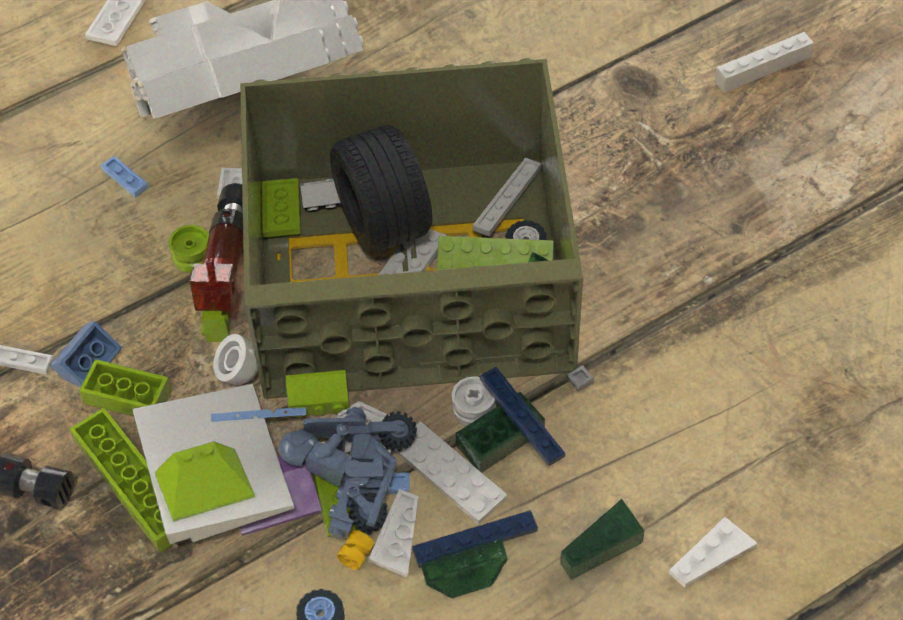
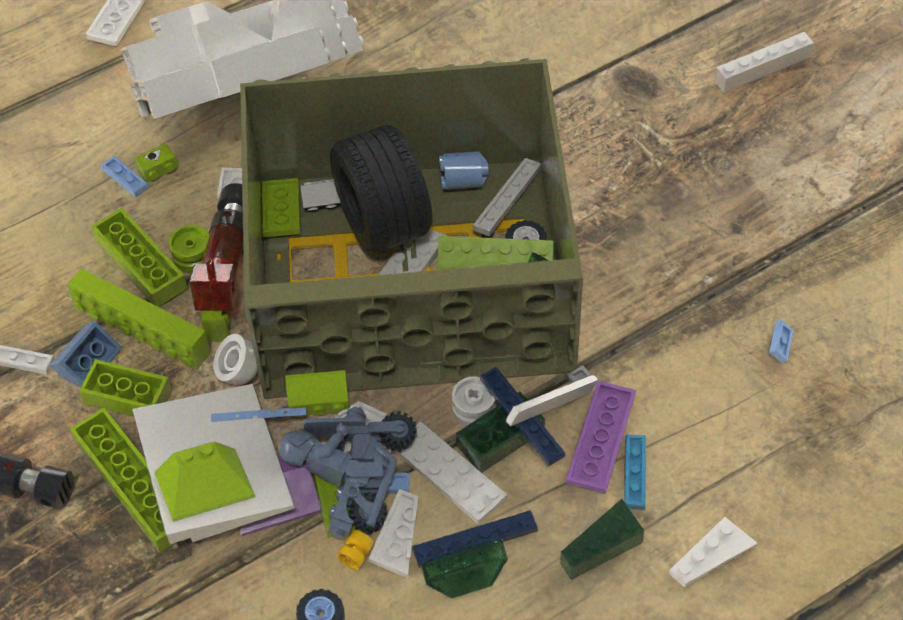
(139, 257): none -> lime brick
(139, 319): none -> lime brick
(156, 162): none -> lime brick
(463, 170): none -> light blue cylinder
(551, 400): none -> white tile
(601, 437): none -> medium lavender plate
(635, 471): none -> dark azure tile
(781, 341): none -> light blue plate

